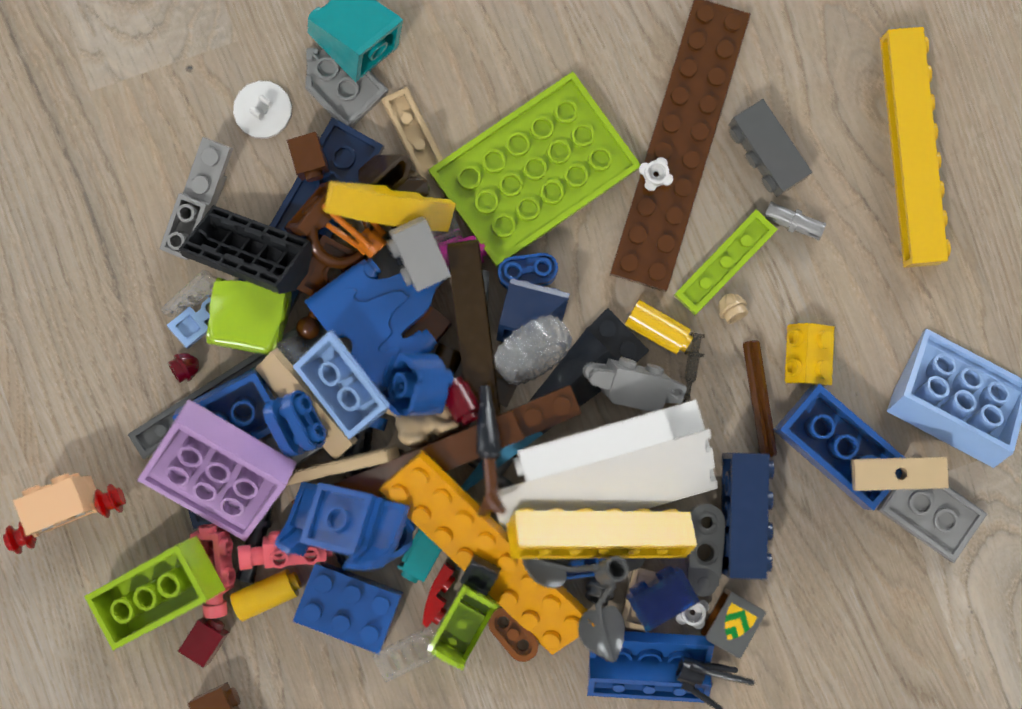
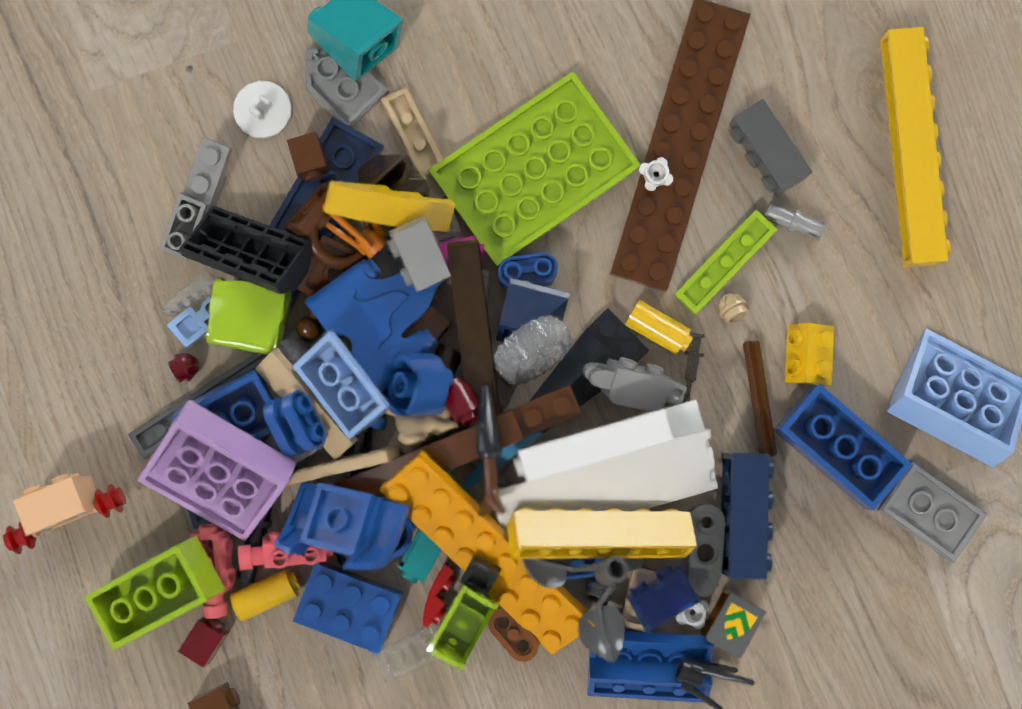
(916, 473): tan tile -> none

